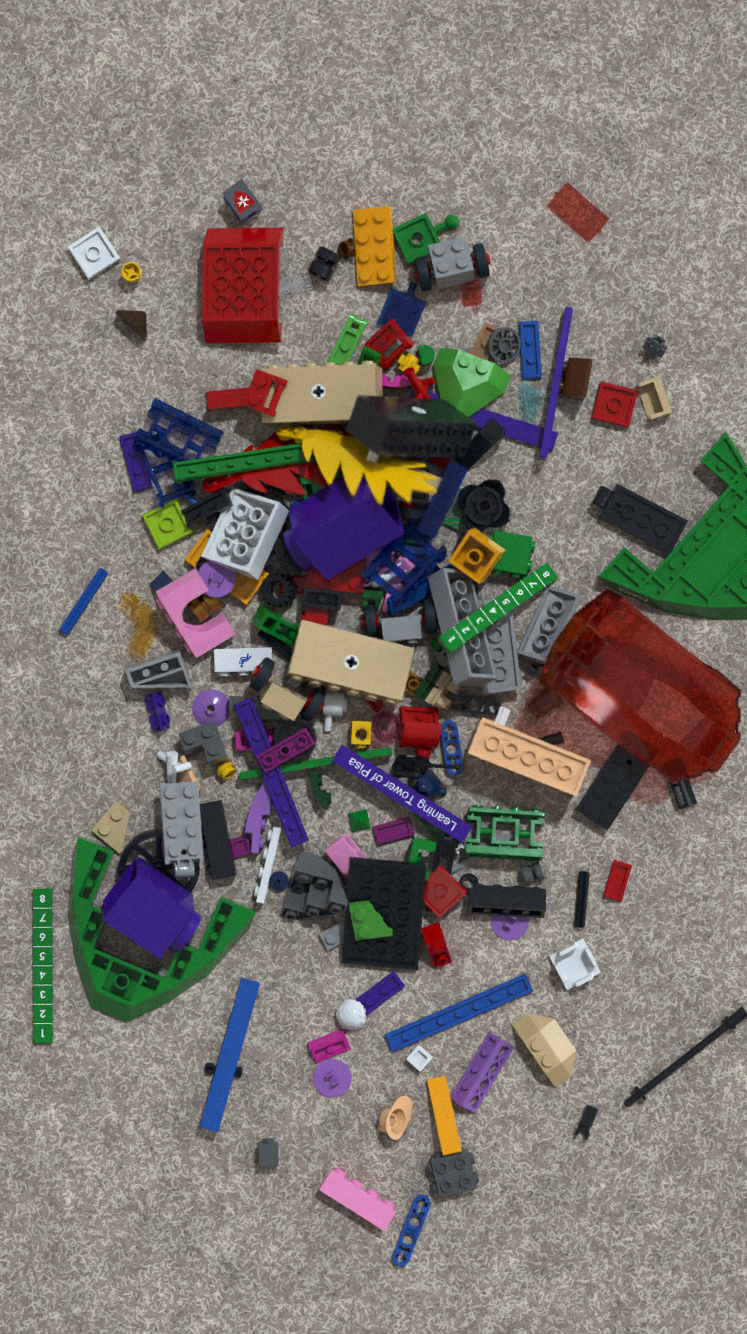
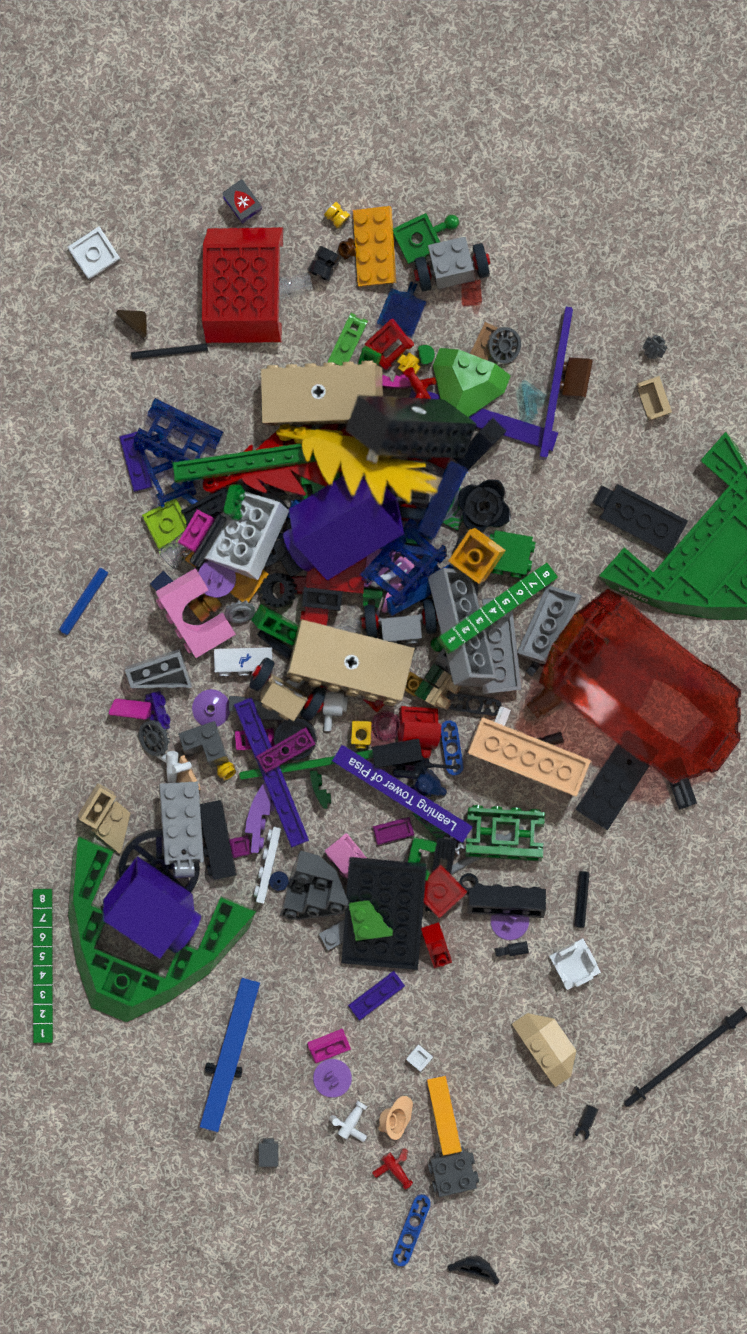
(96, 806): none -> tan brick
(130, 709): none -> dark pink slope
(131, 269): yellow wheel -> none
(147, 624): clear yellow arch -> none
(153, 737): none -> dark grey wheel
(169, 351): none -> black bar
(174, 553): none -> clear plant
(195, 530): none -> dark pink slope
(208, 540): none -> black axle
(226, 399): red panel -> none
(234, 501): none -> green plate
(235, 616): none -> light grey gear
(260, 389): red plate -> none
(337, 215): none -> yellow wheel
(348, 1126): none -> white piece
(351, 1014): white hair -> none
(356, 1198): bright pink brick -> none
(359, 820): green slope -> none
(393, 1165): none -> red piece
(397, 753): none -> black piece
(458, 1012): blue tile -> none
(475, 1266): none -> black piece
(479, 1071): medium lavender fence -> none
(512, 949): none -> black bar
(528, 875): dark grey wheel -> none
(530, 350): blue tile -> none
(578, 212): clear red piece -> none
(614, 404): red plate -> none
(617, 880): red tile -> none

